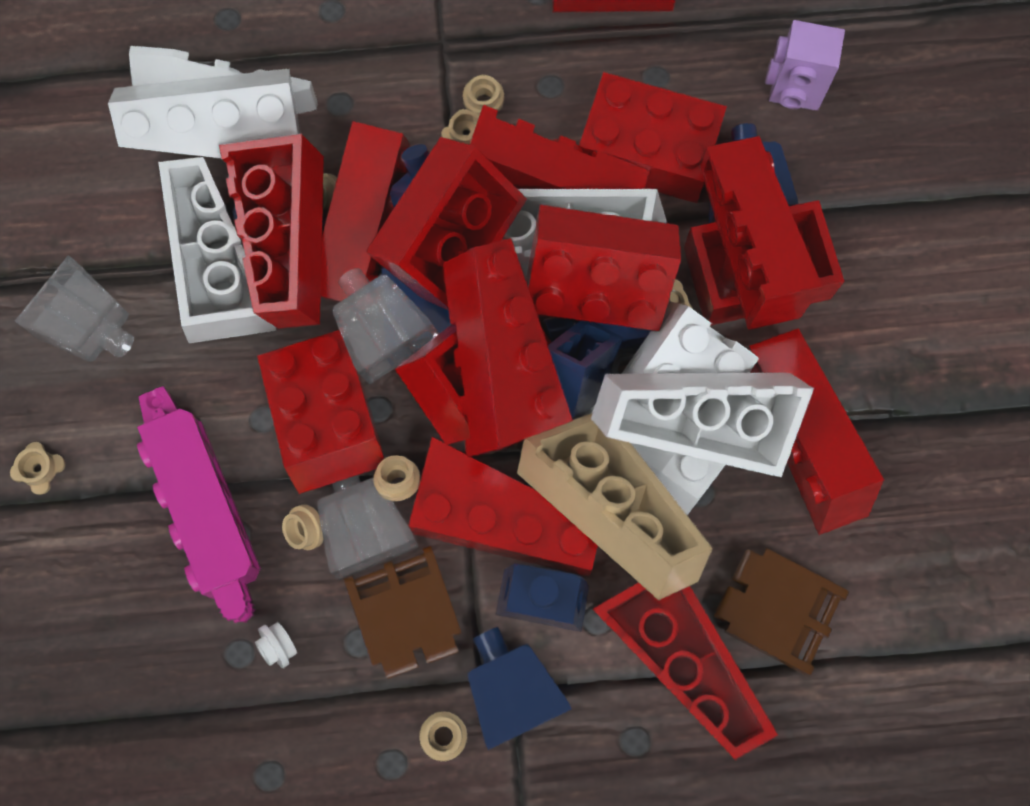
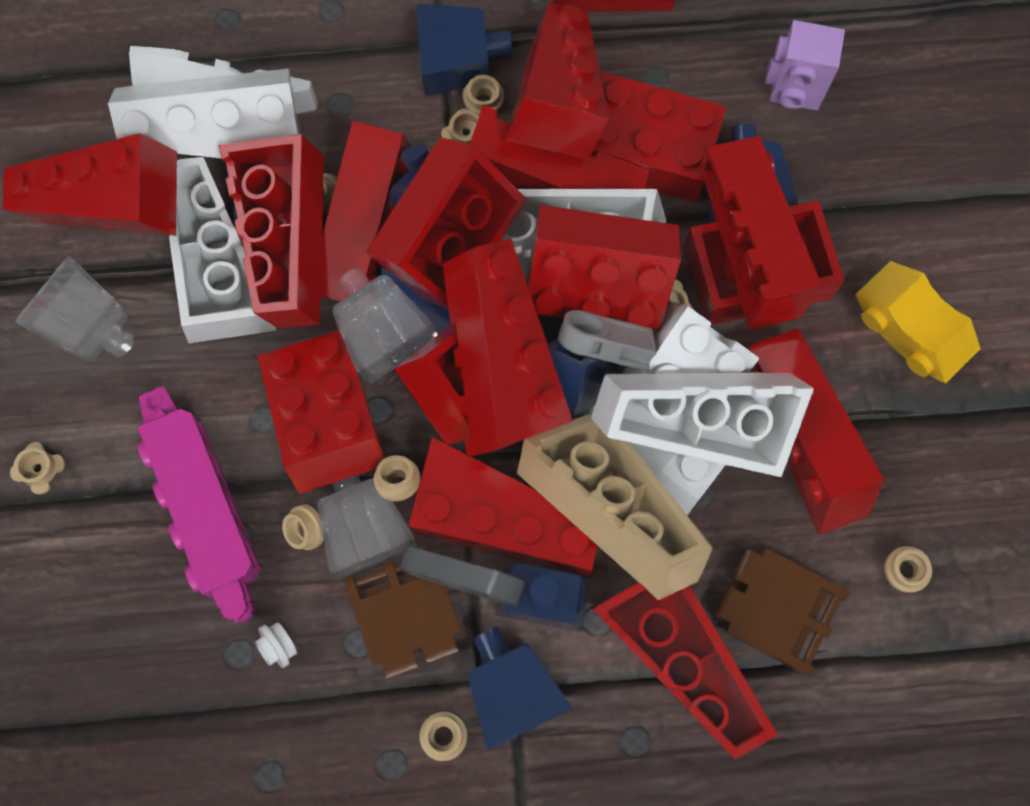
(100, 186): none -> red wedge
(456, 46): none -> dark blue torso
(462, 576): none -> dark grey beam
(562, 89): none -> red wedge
(607, 339): none -> light grey piece
(917, 322): none -> yellow brick
(921, 569): none -> tan plate

